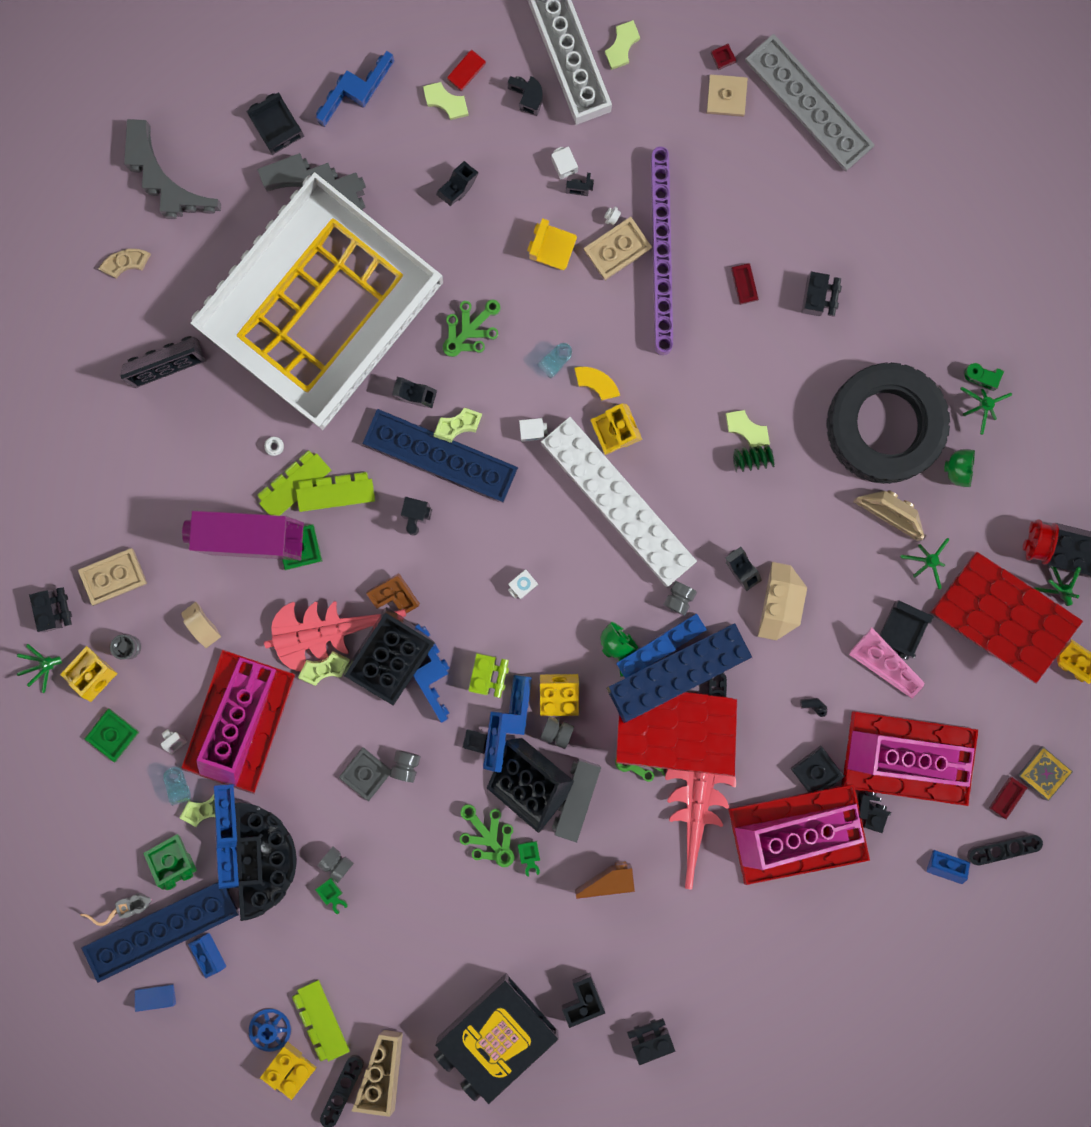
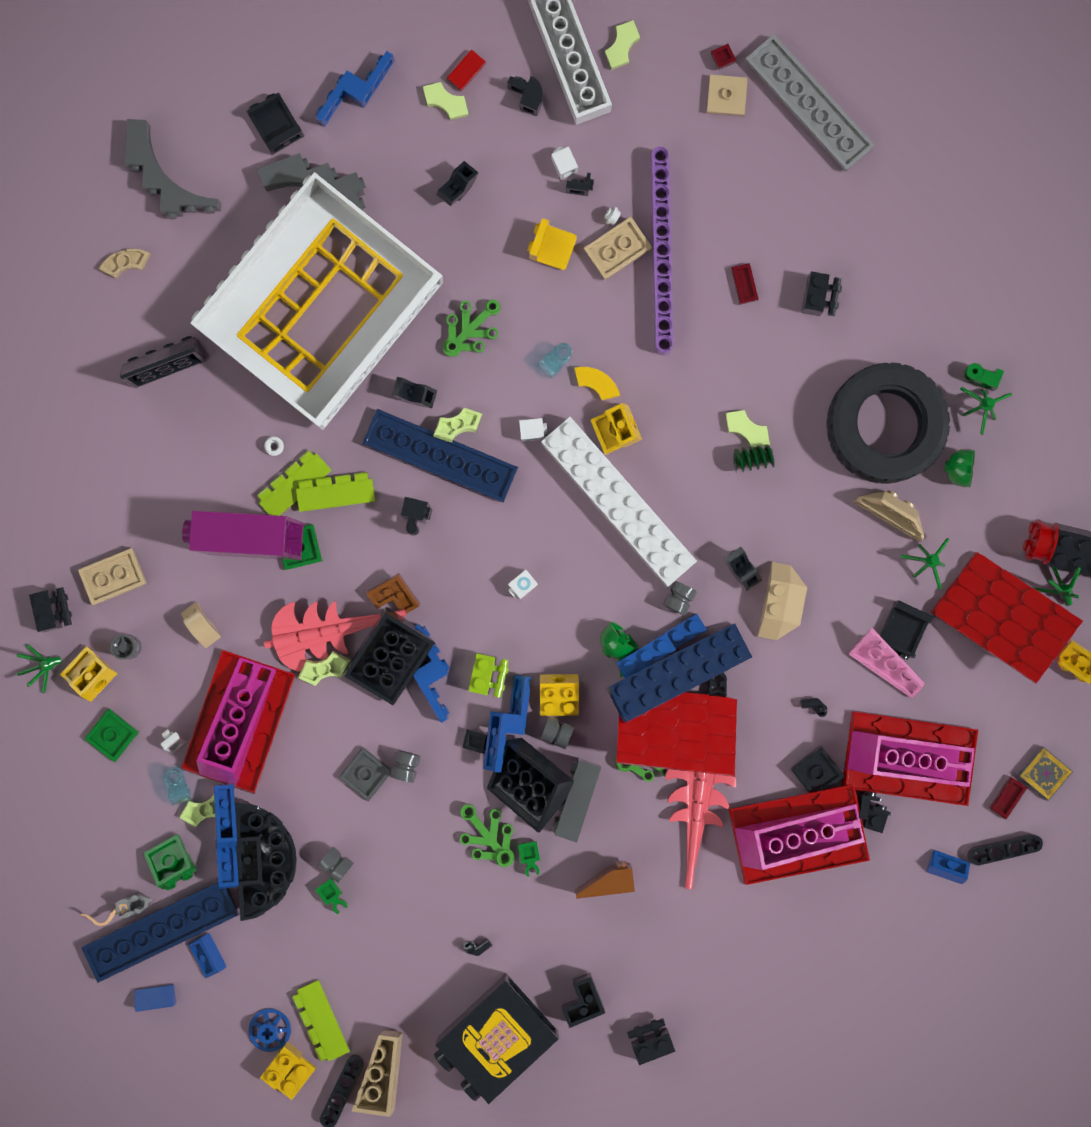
(476, 948): none -> black arm

